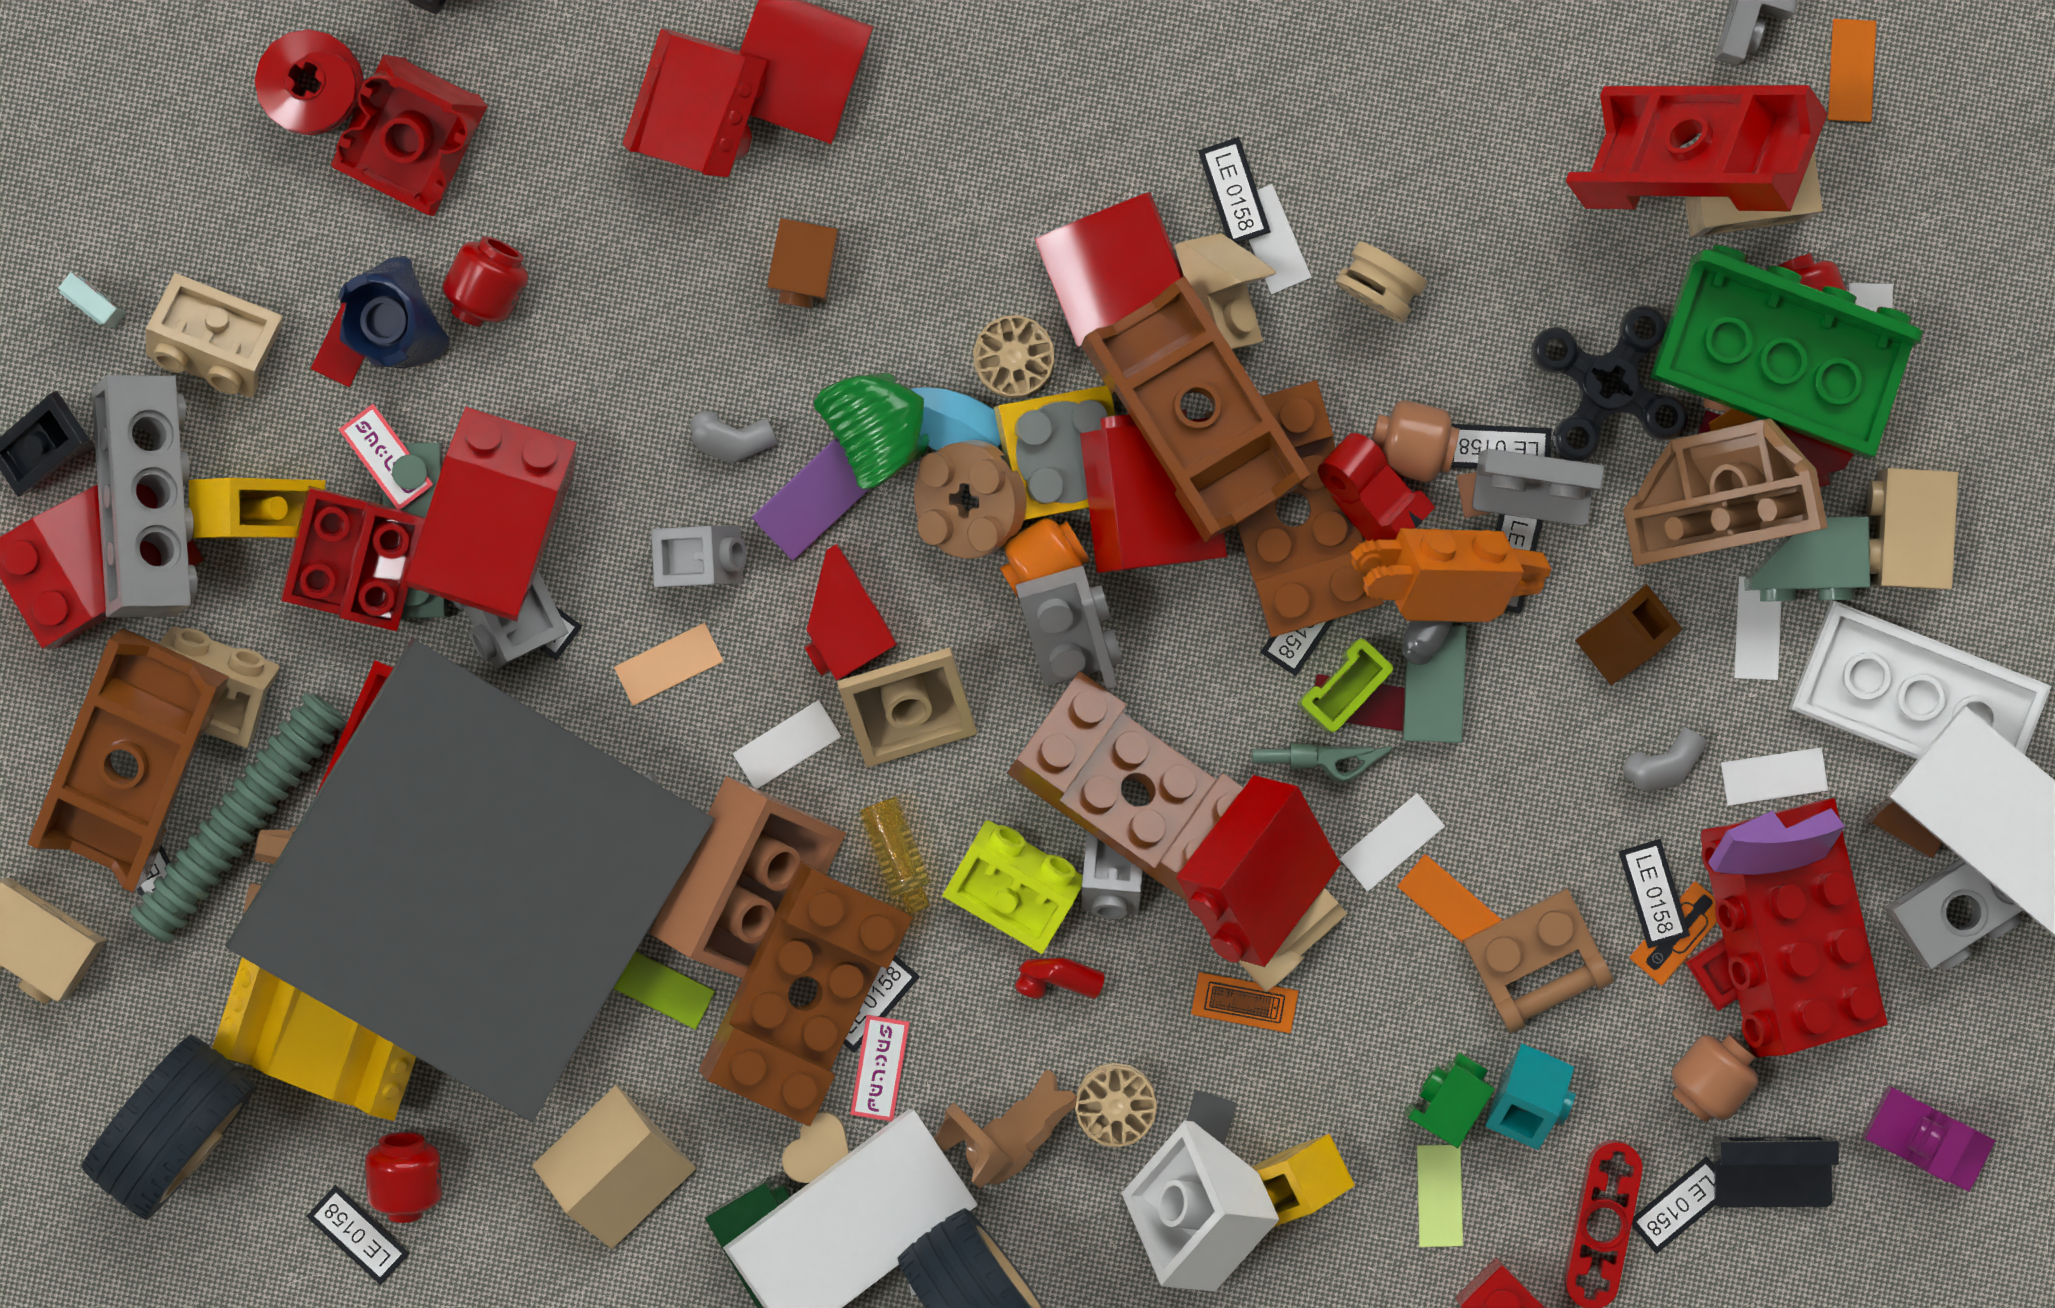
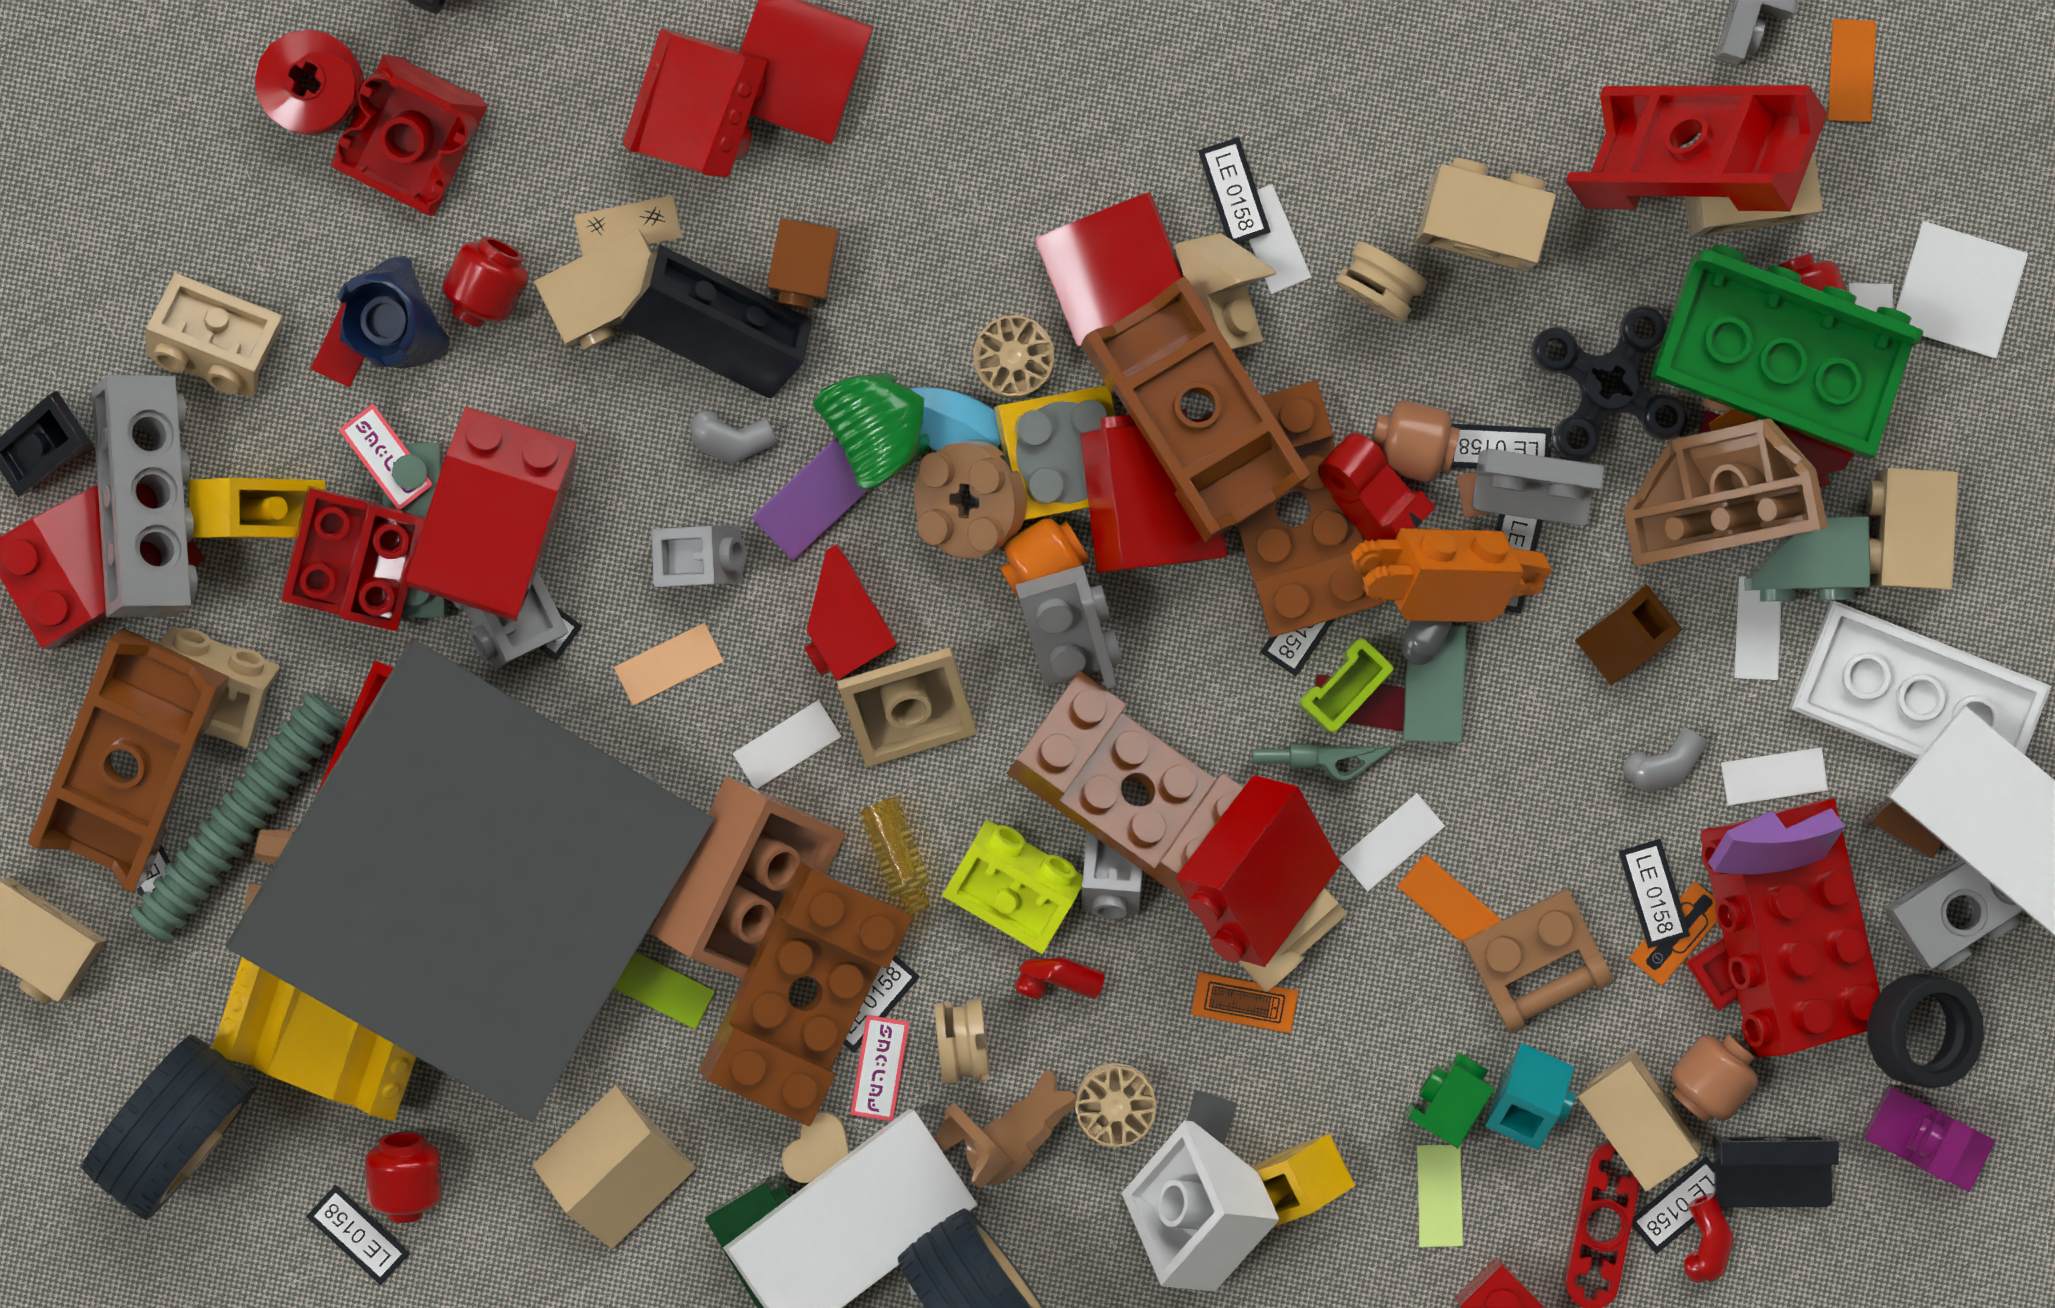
(91, 301): light aqua tile -> none
(595, 290): none -> tan brick
(653, 217): none -> tan sticker
(718, 323): none -> black panel
(962, 1041): none -> tan wheel
(1486, 215): none -> tan brick
(1640, 1121): none -> tan hinge
(1716, 1242): none -> red arm
(1961, 288): none -> white sticker
(1962, 1037): none -> black tyre

